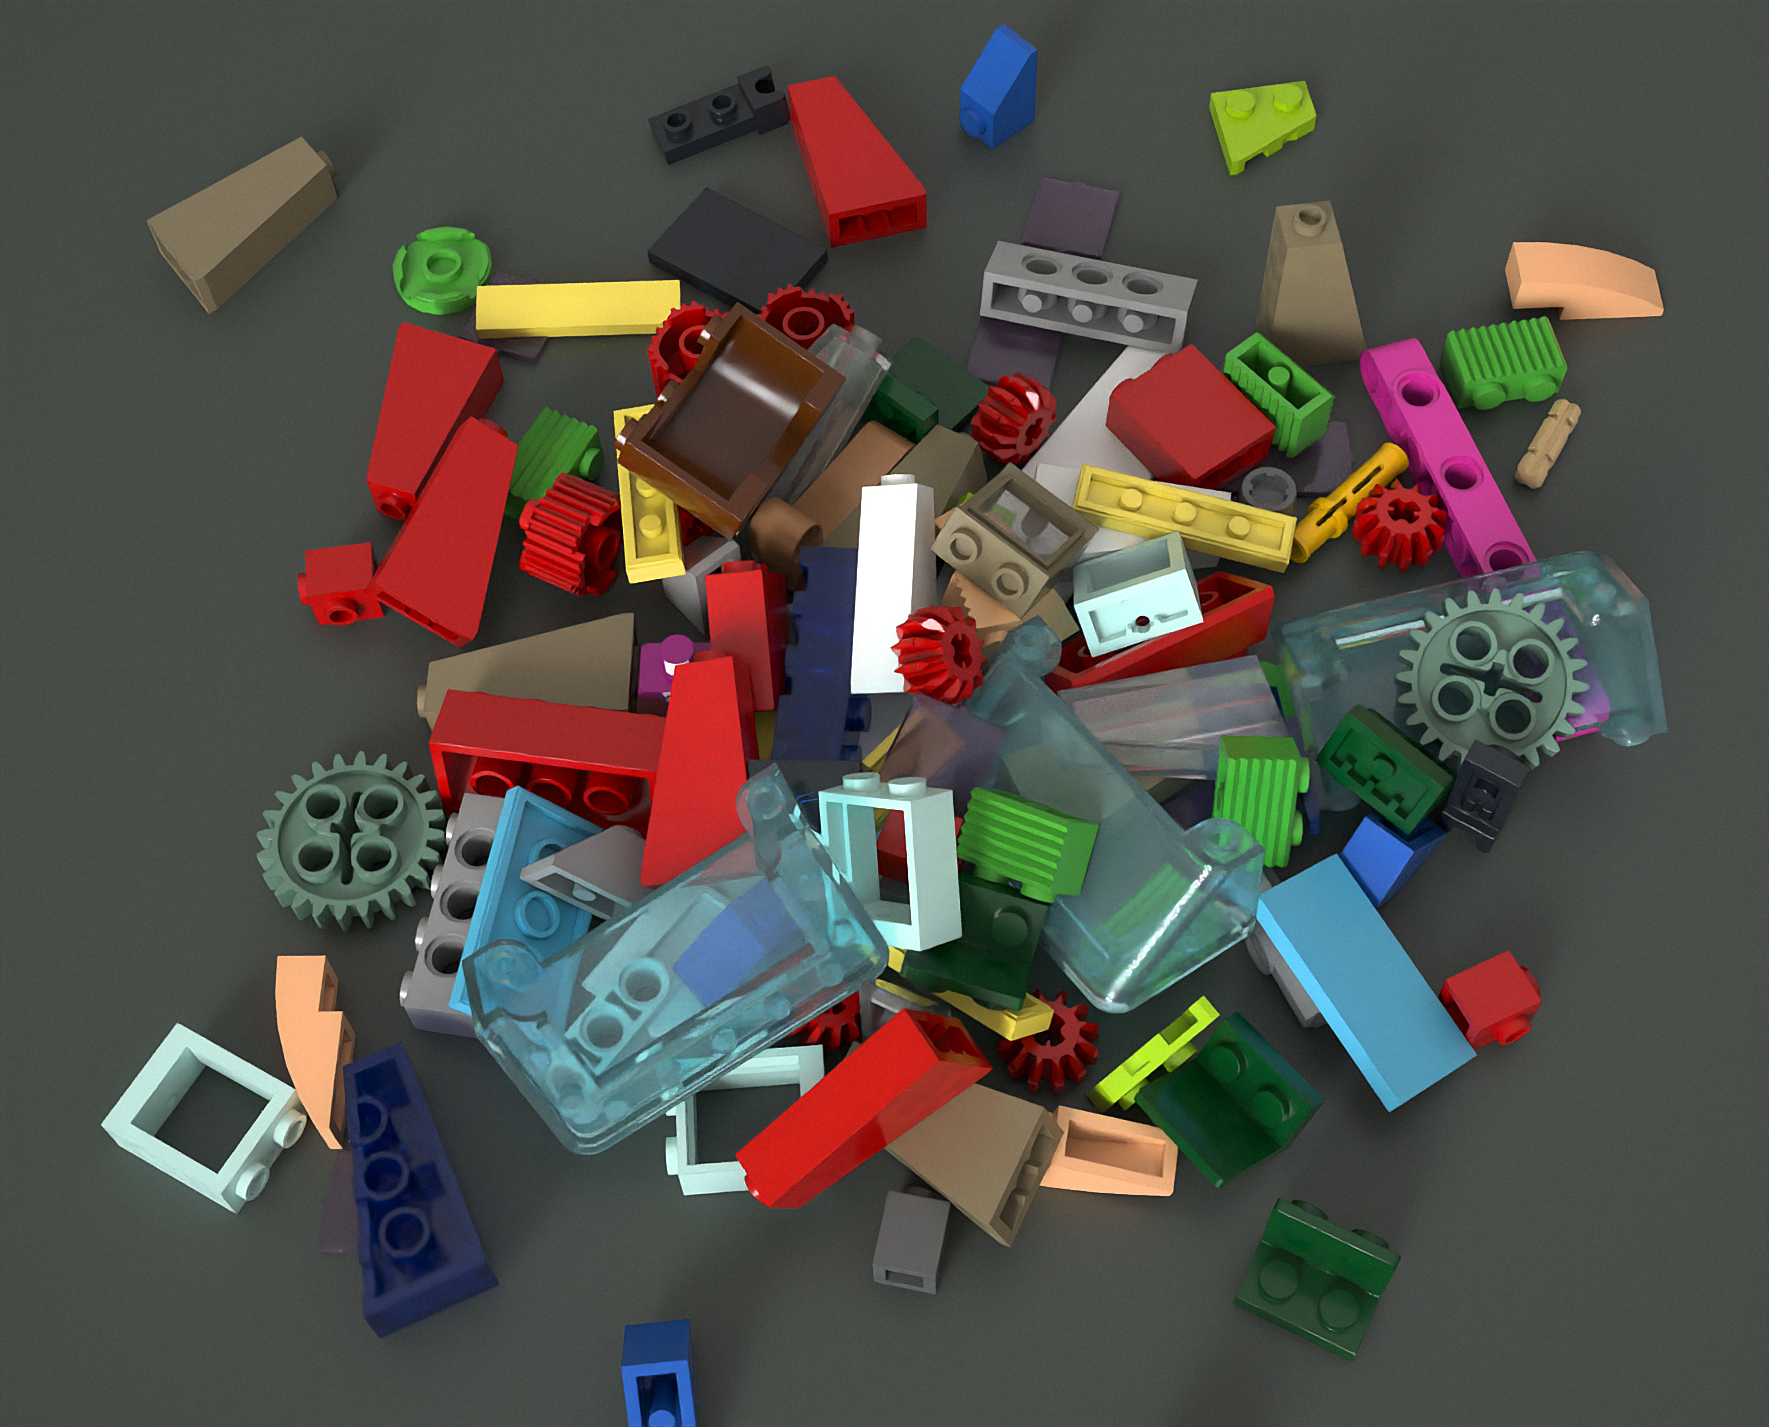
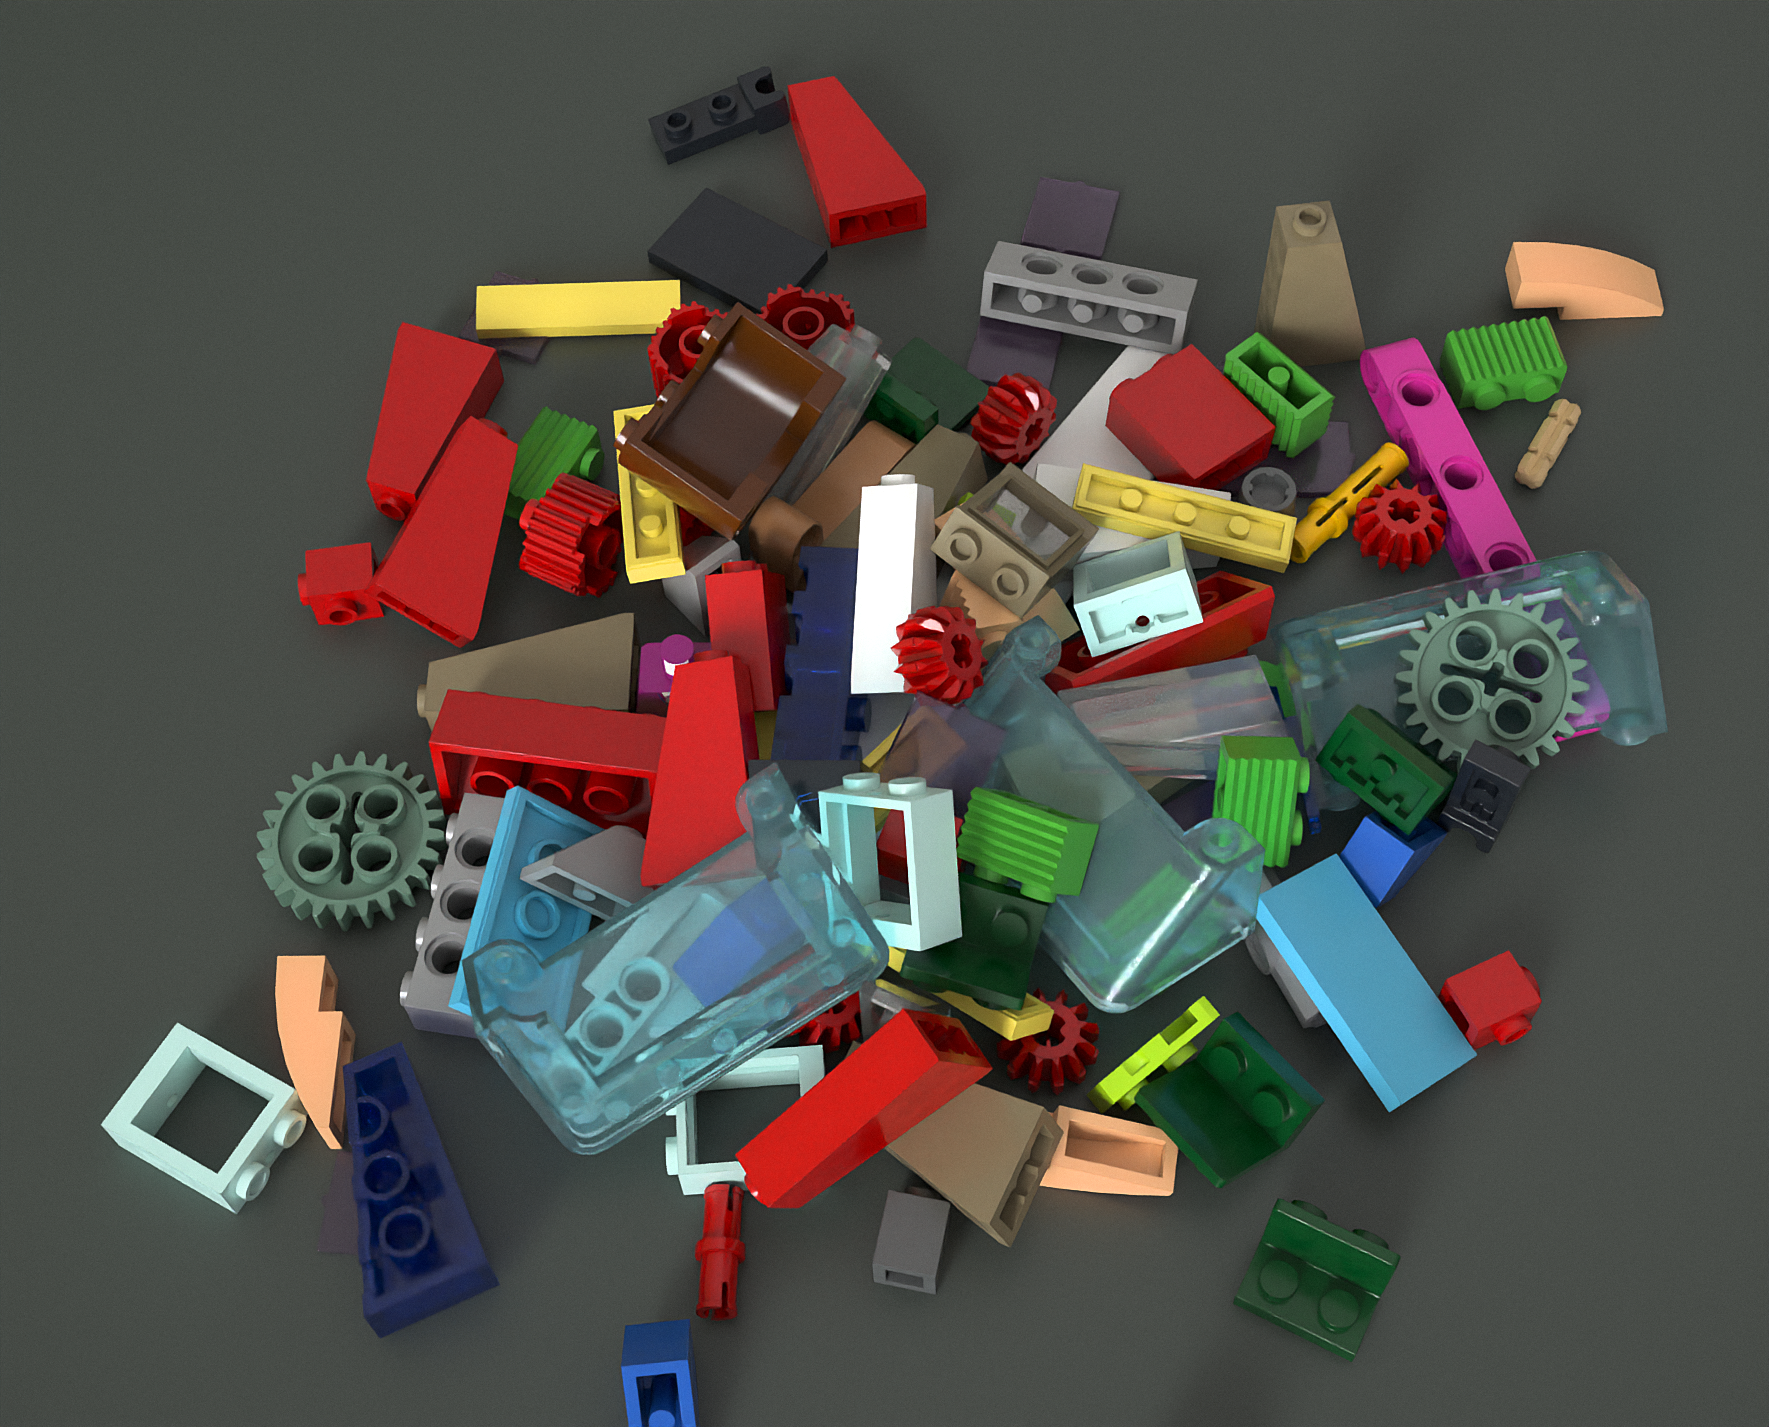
(244, 220): dark tan slope -> none
(442, 270): bright green tile -> none
(720, 1252): none -> red pin
(1000, 89): blue slope -> none
(1260, 120): lime wing -> none

